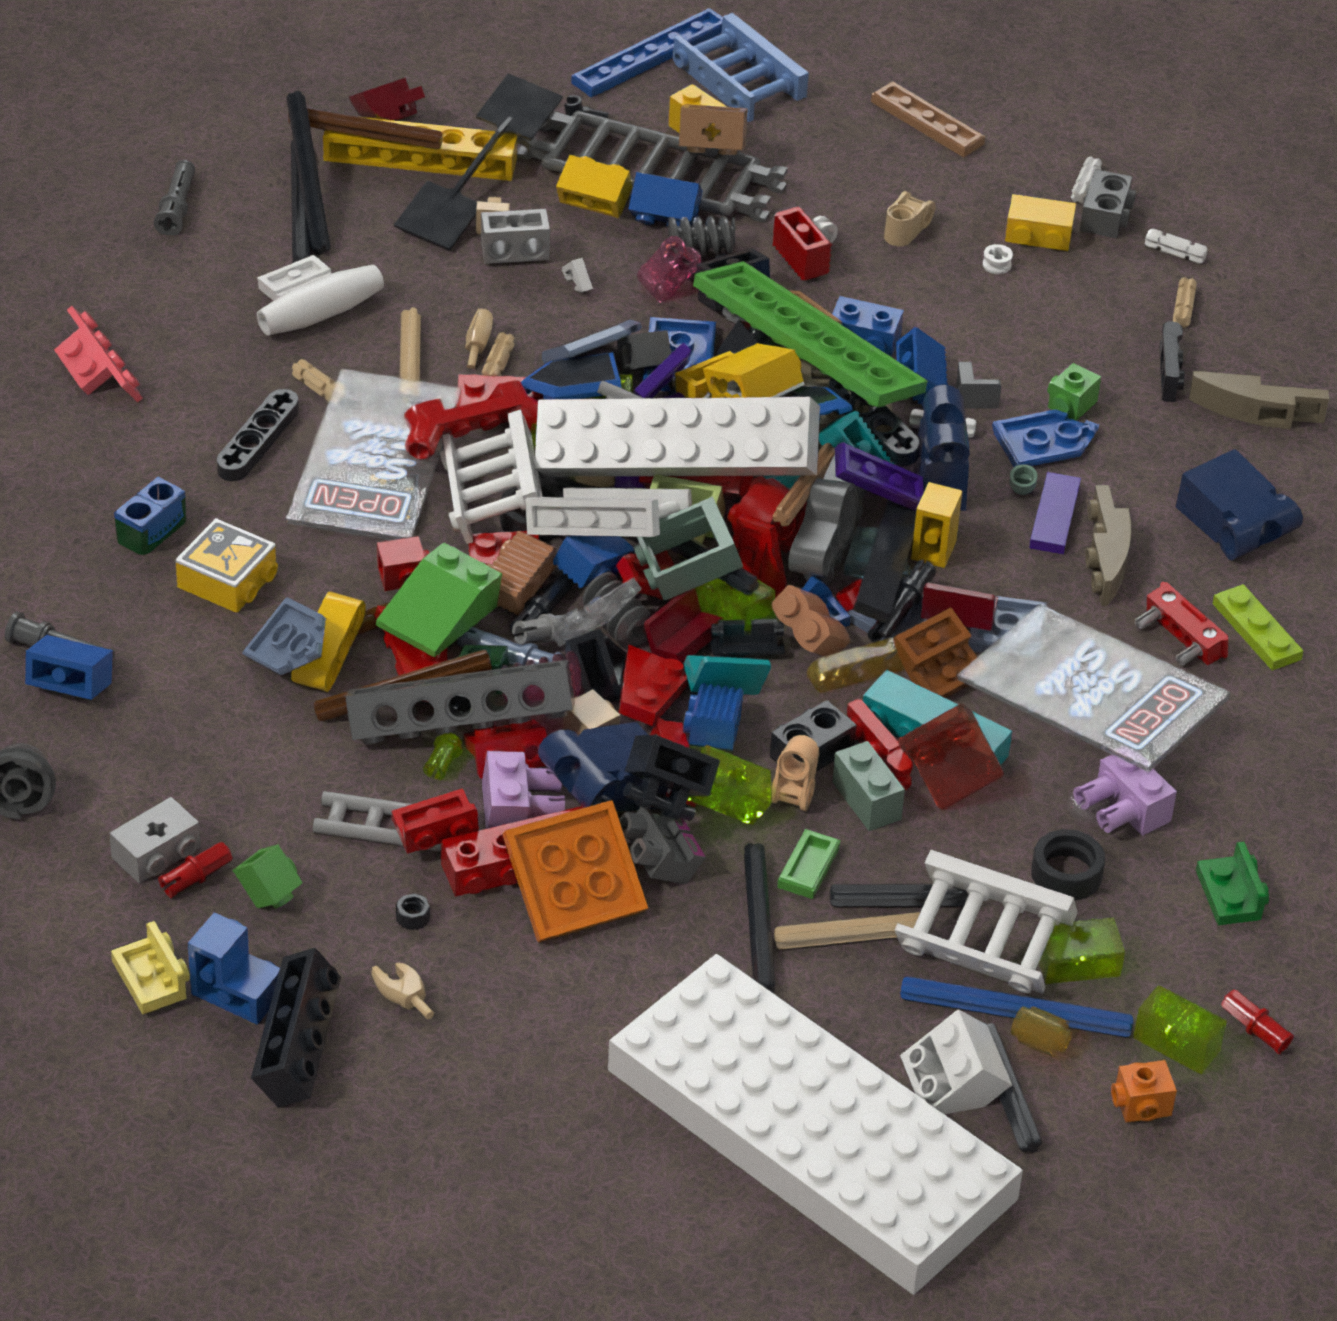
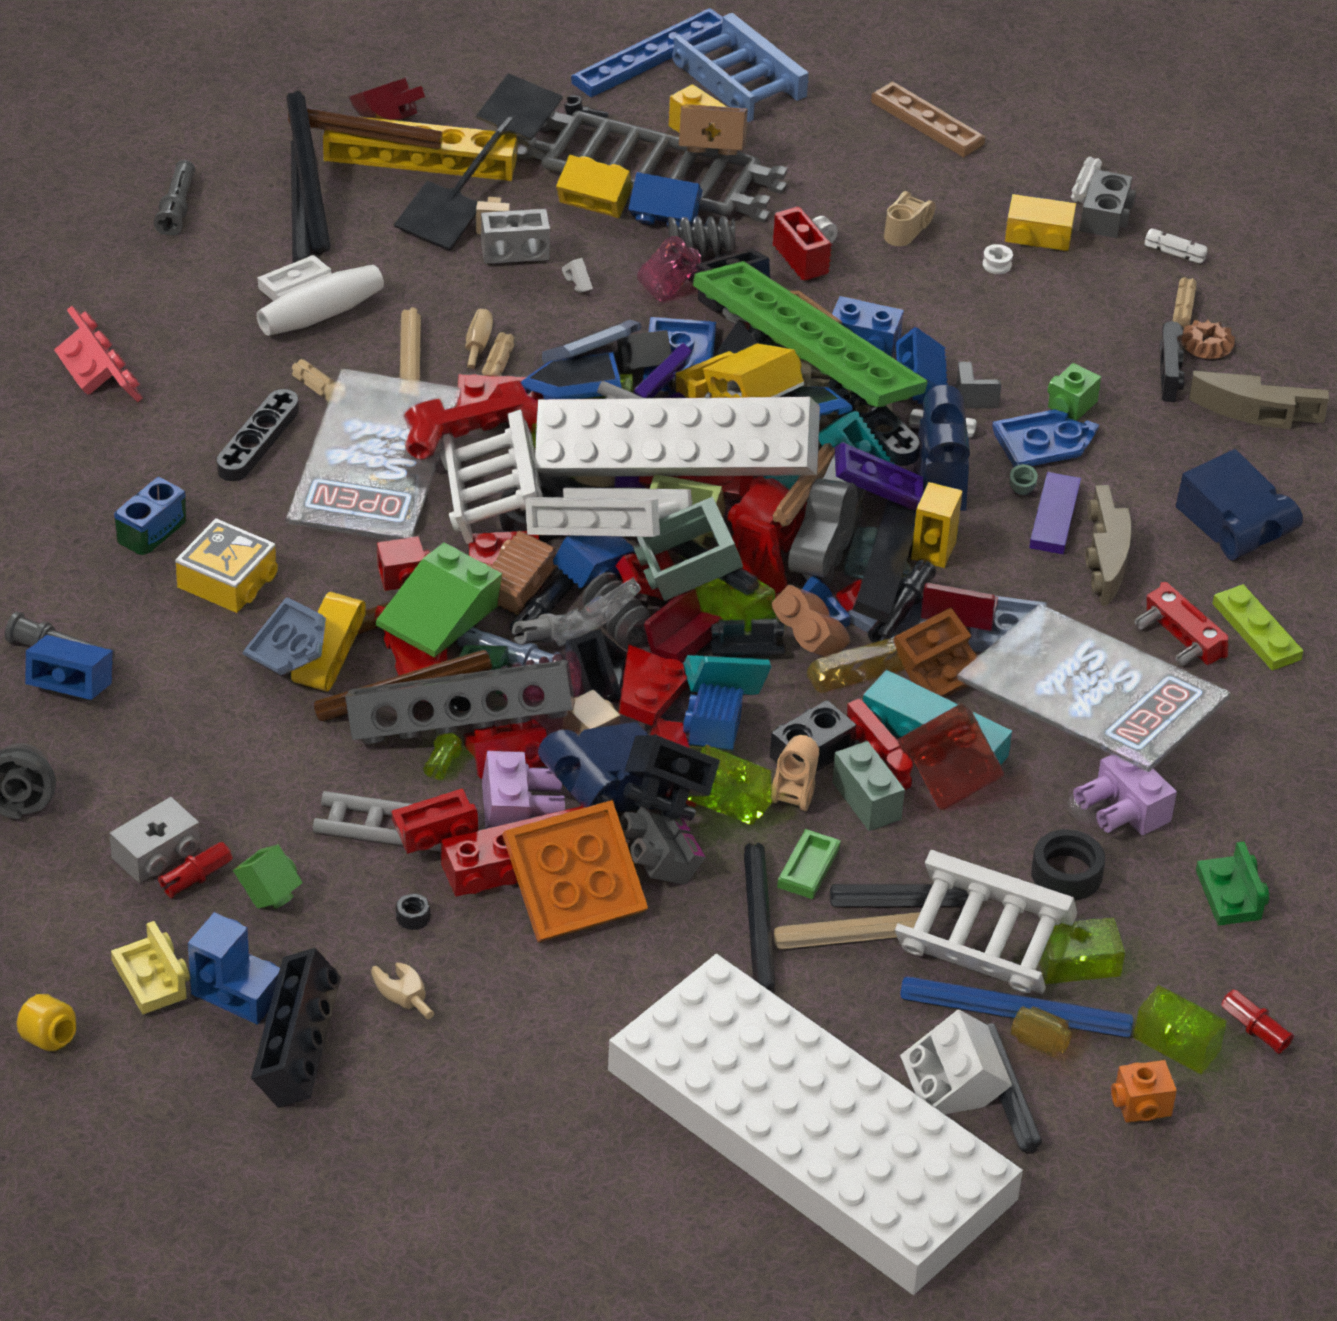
(46, 1022): none -> yellow head
(1211, 348): none -> nougat gear

